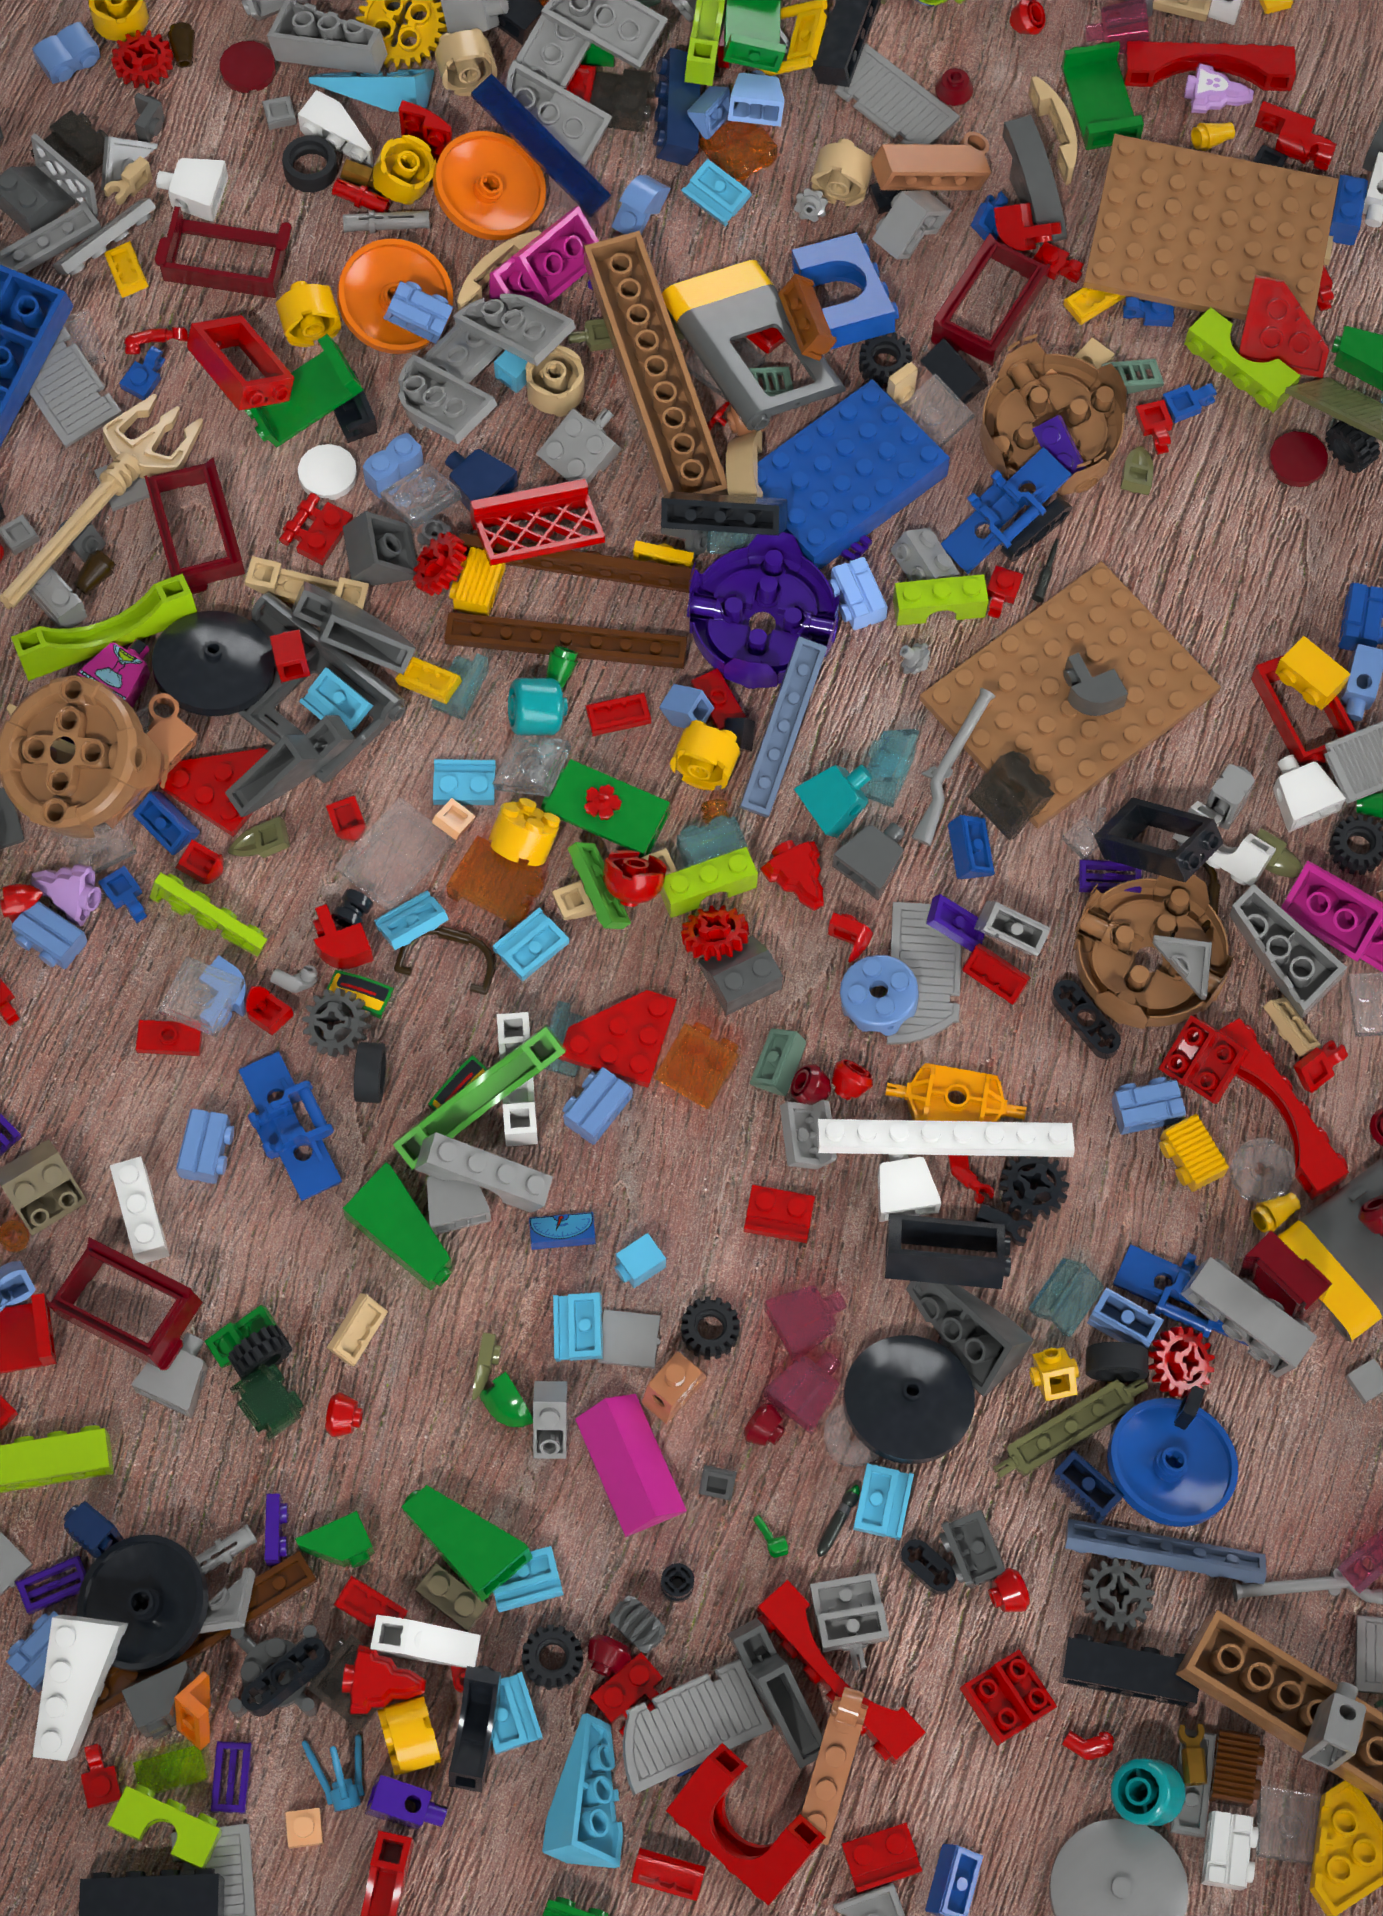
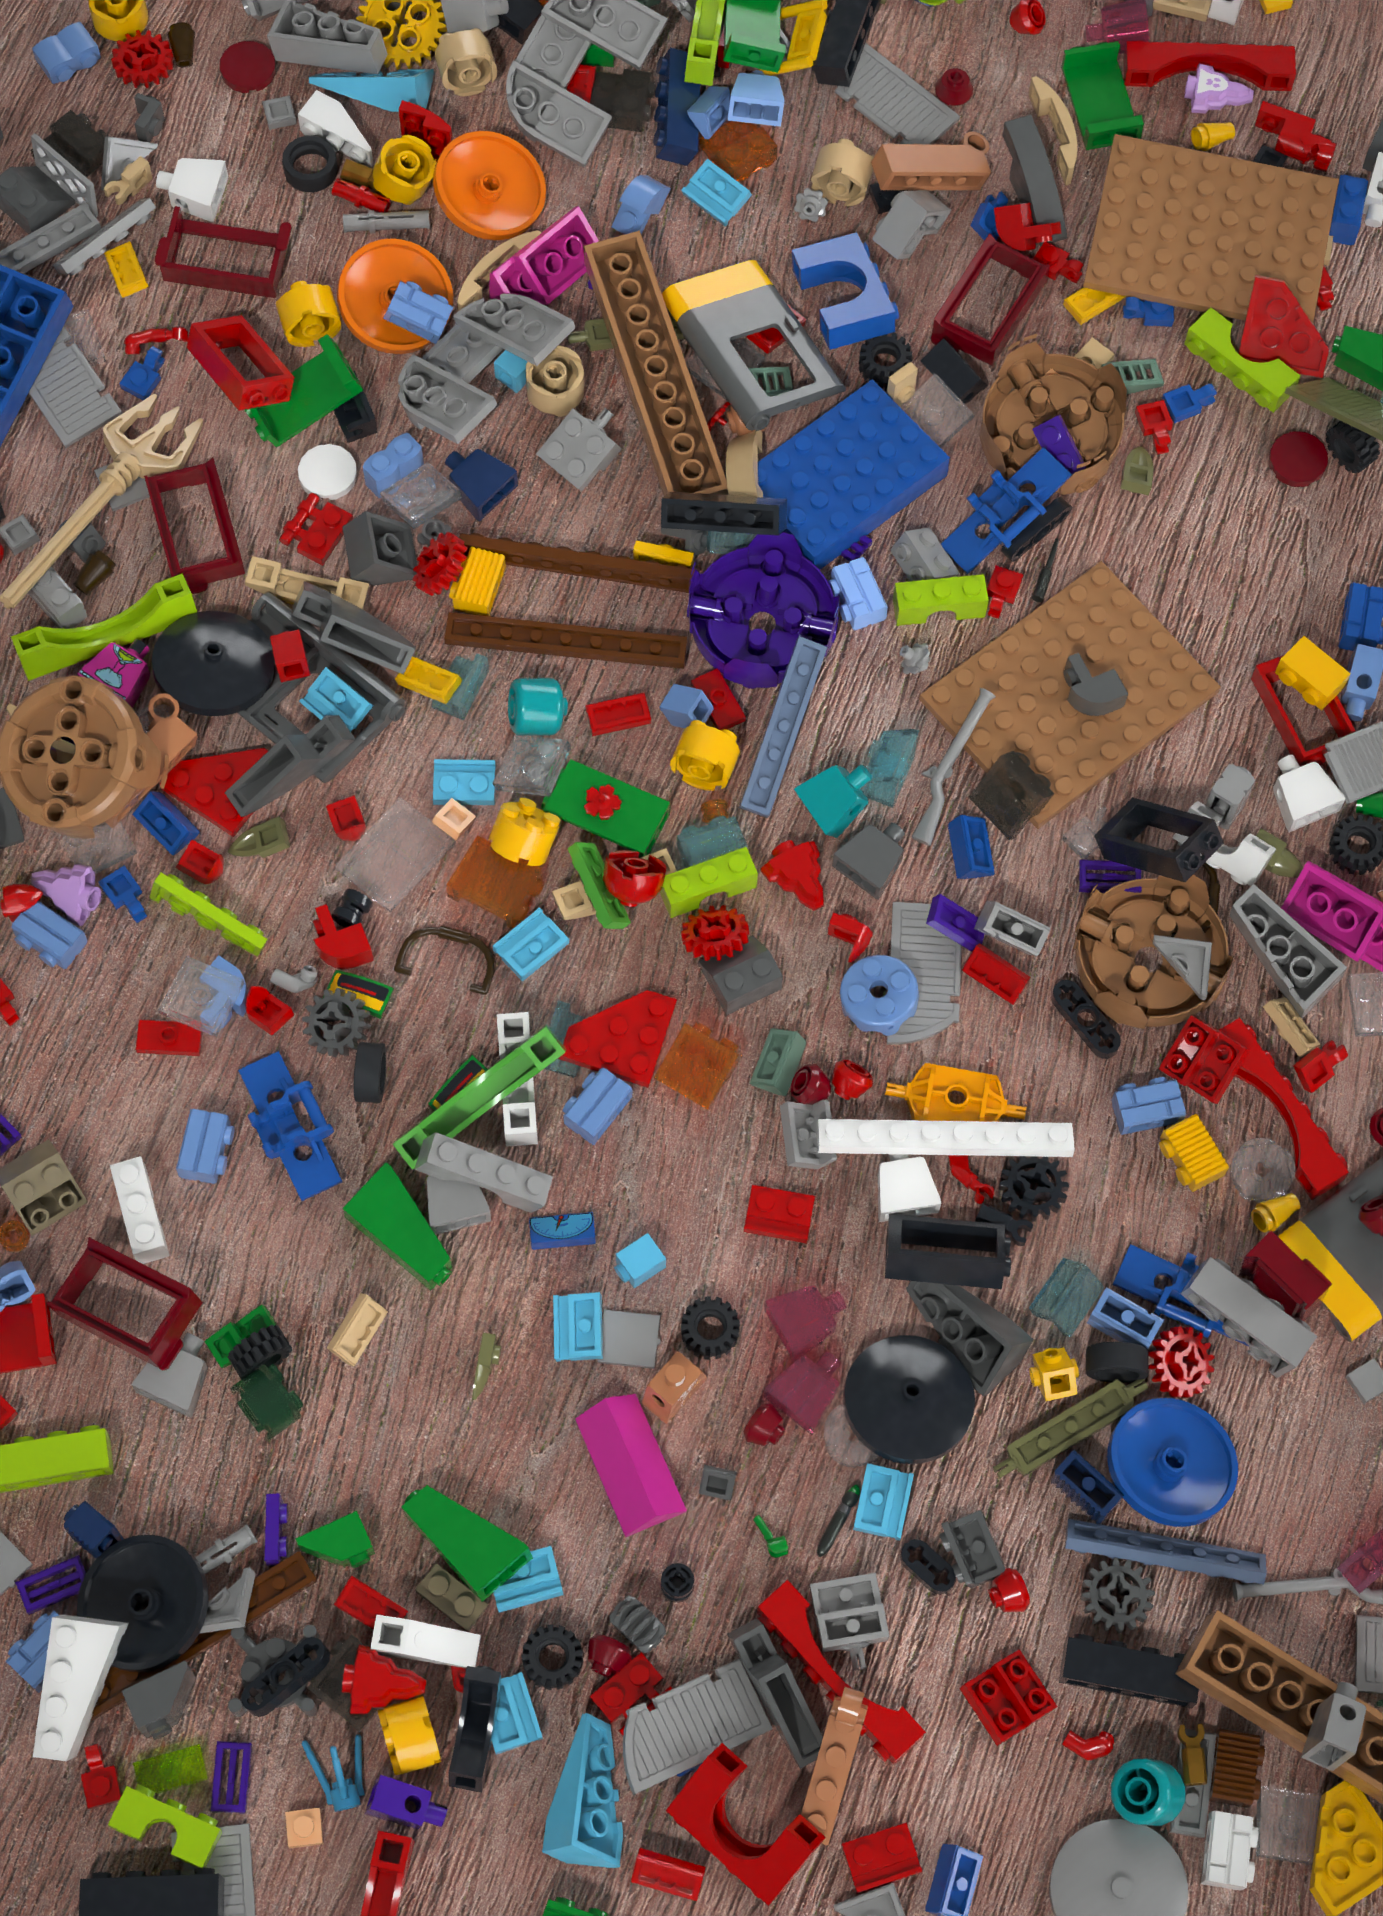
(193, 1711): orange panel -> none
(342, 1415): red cone -> none
(411, 920): medium azure plate -> none
(506, 1403): green brick -> none
(531, 506): red fence -> none
(541, 145): clear blue plate -> none
(550, 1420): light grey slope -> none
(561, 664): green cone -> none
(743, 729): black slope -> none
(806, 317): dark orange container -> none
(1189, 1407): black tile -> none

